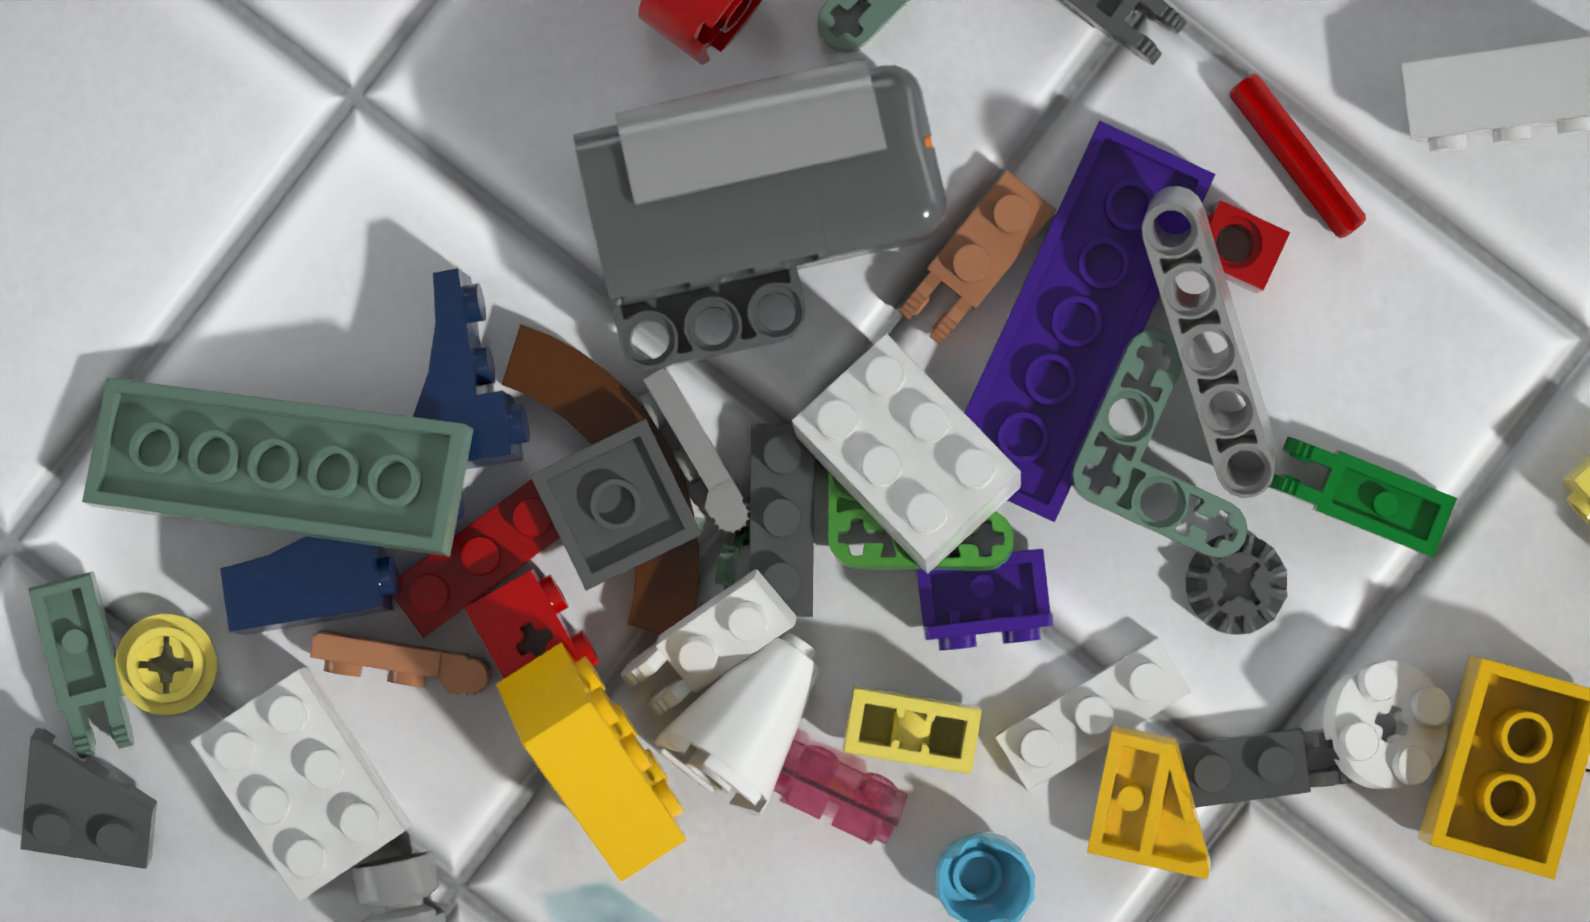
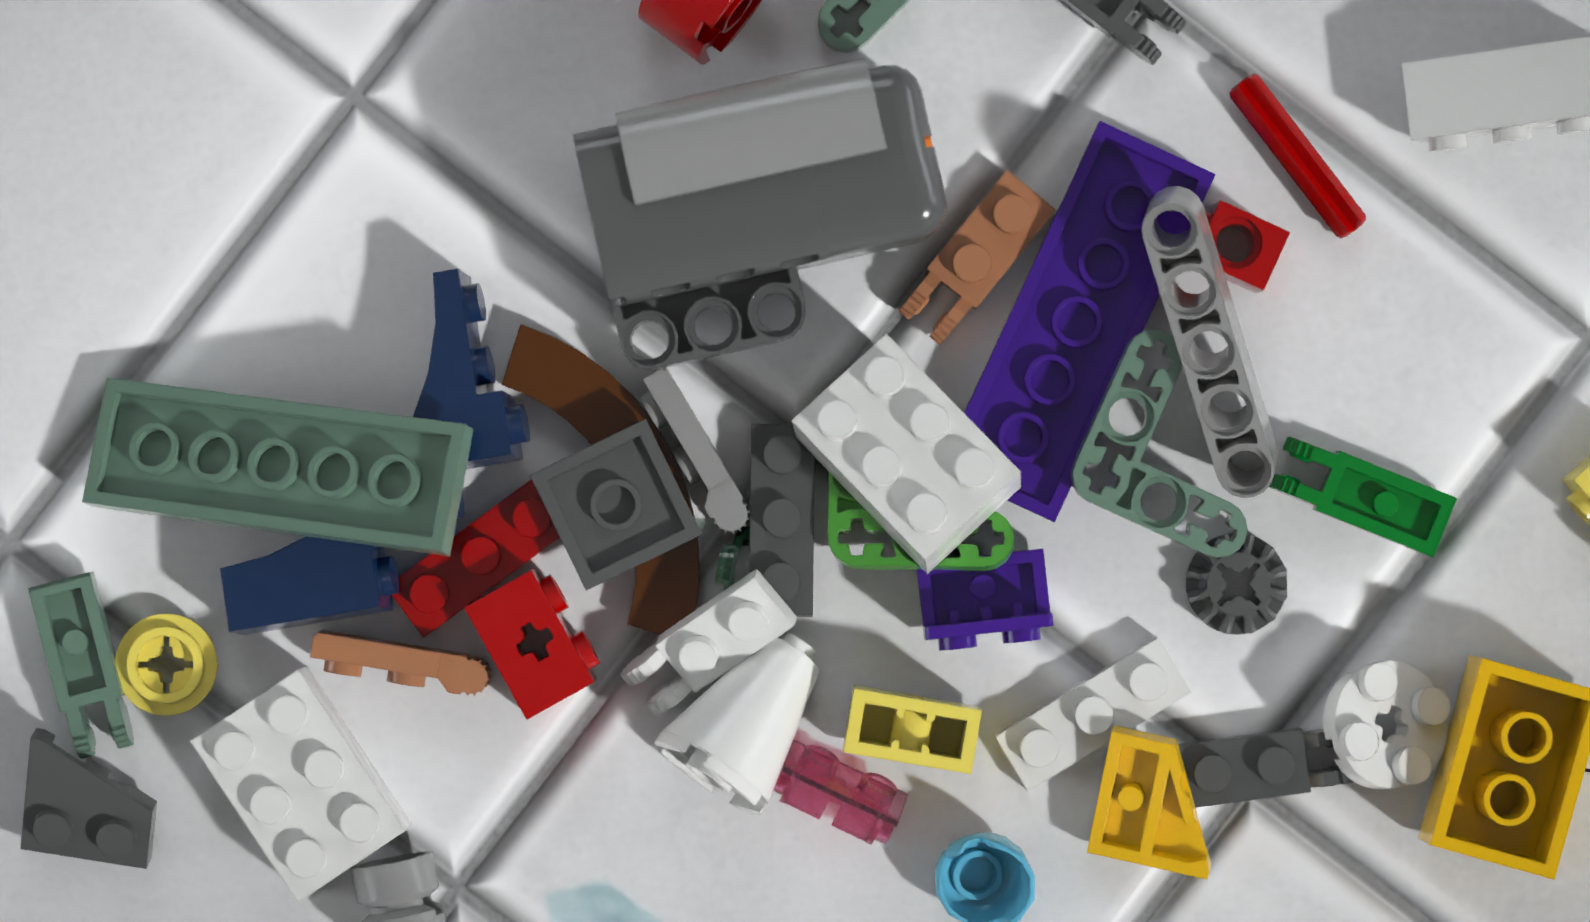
(594, 760): yellow brick -> none

